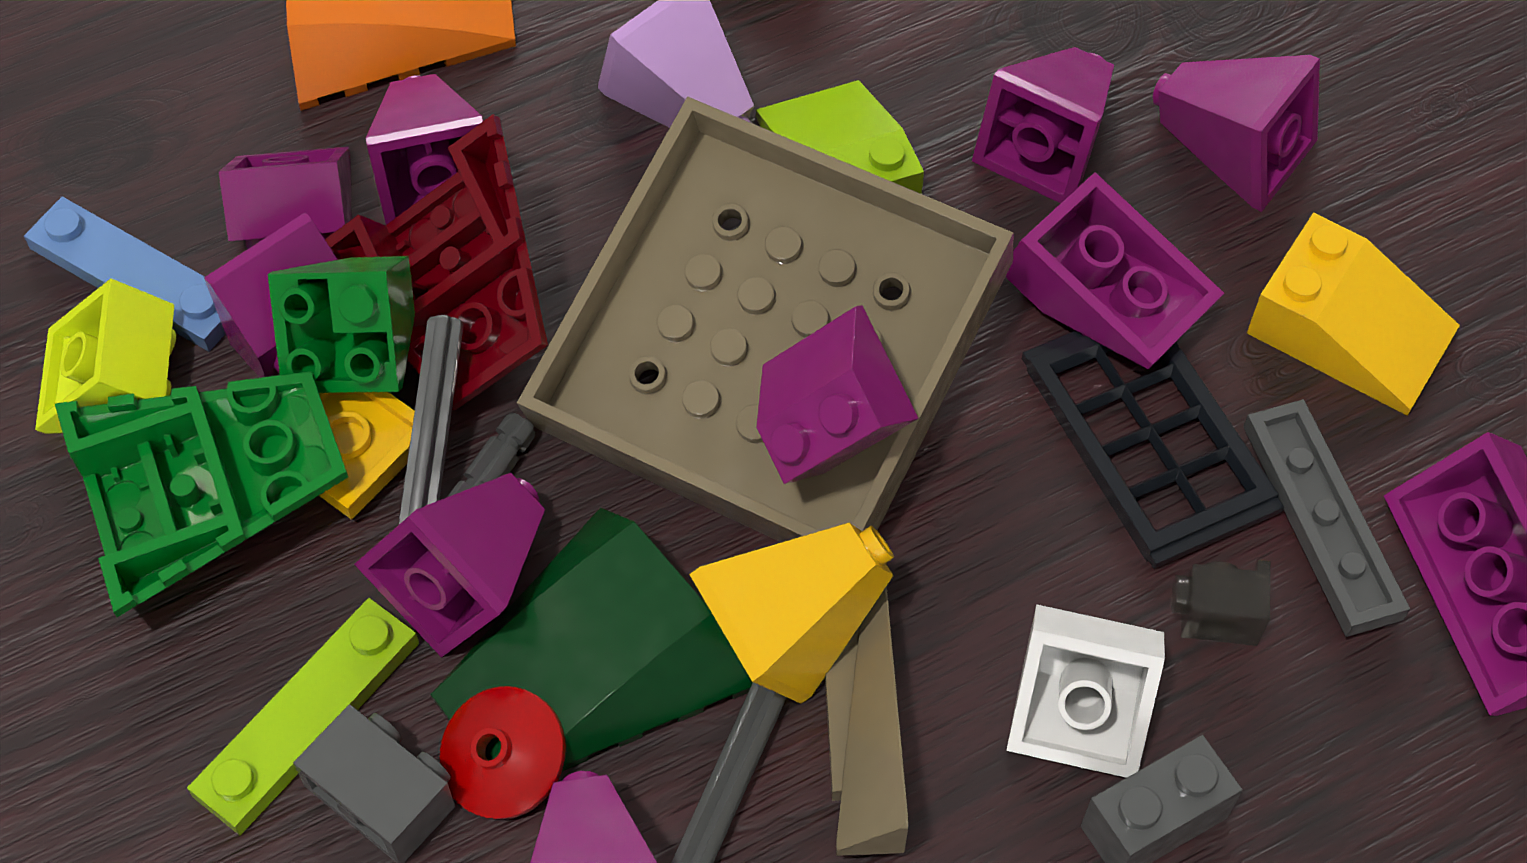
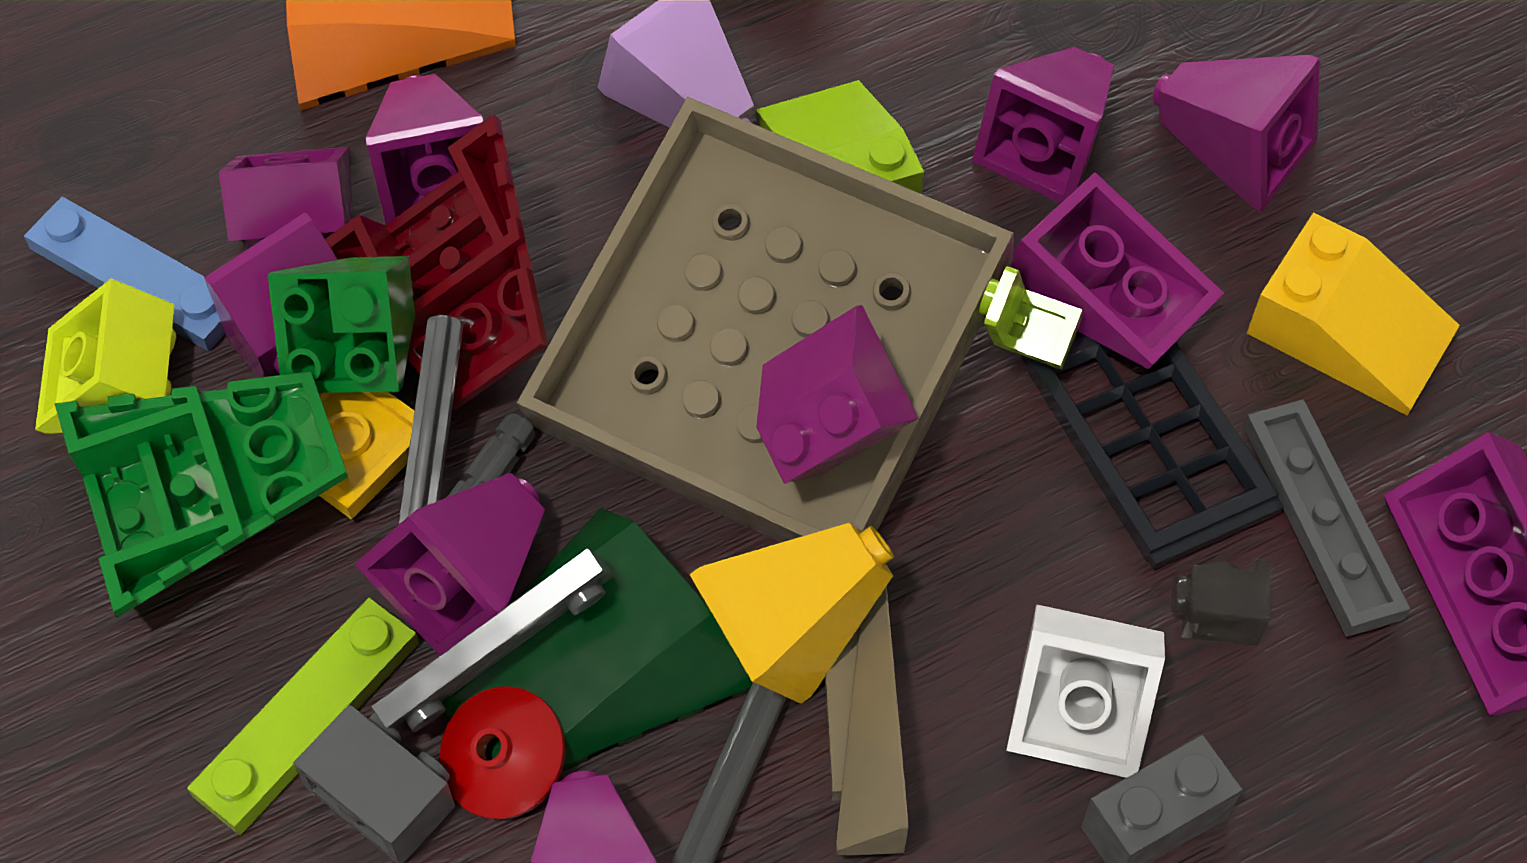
(421, 696): none -> plate
(1028, 321): none -> bracket

